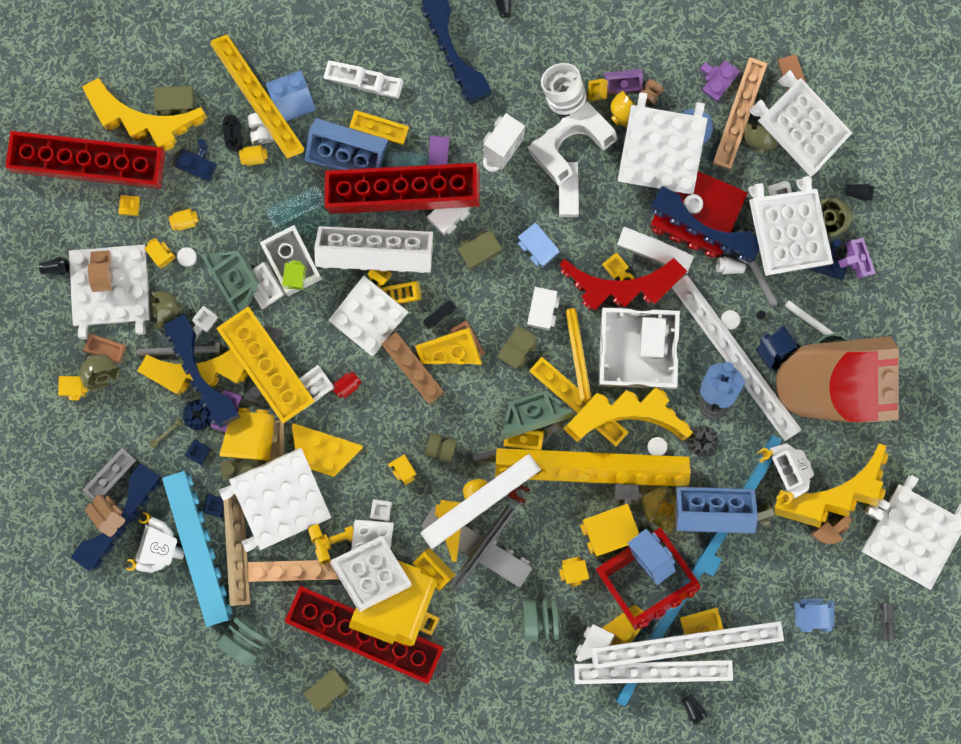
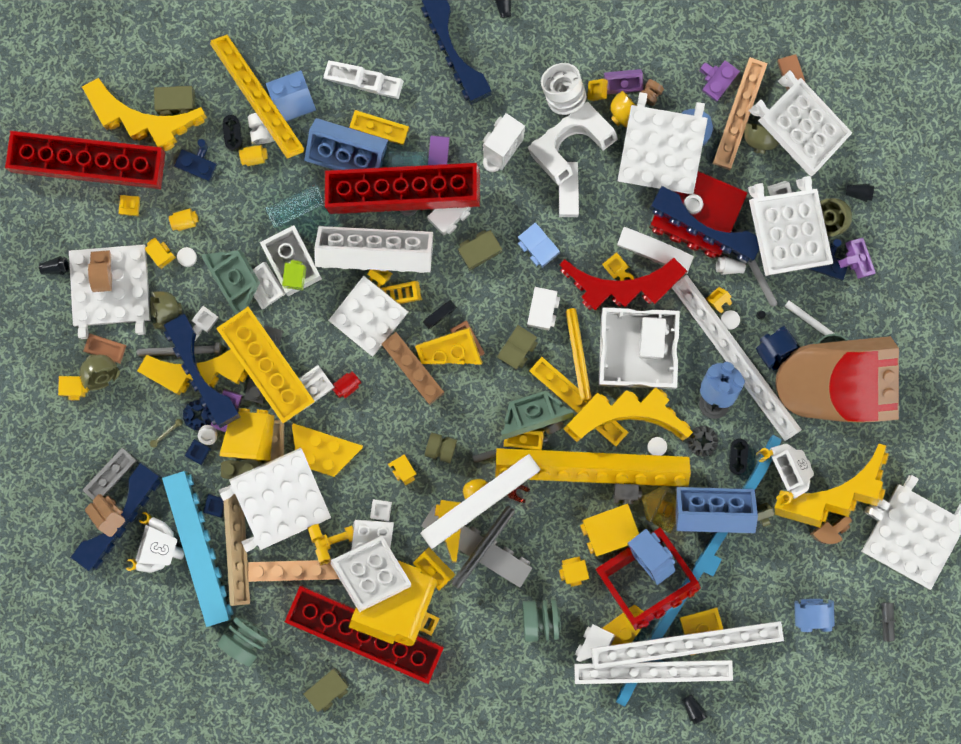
(207, 434): none -> white tile
(718, 298): none -> yellow tile
(733, 456): none -> black beam

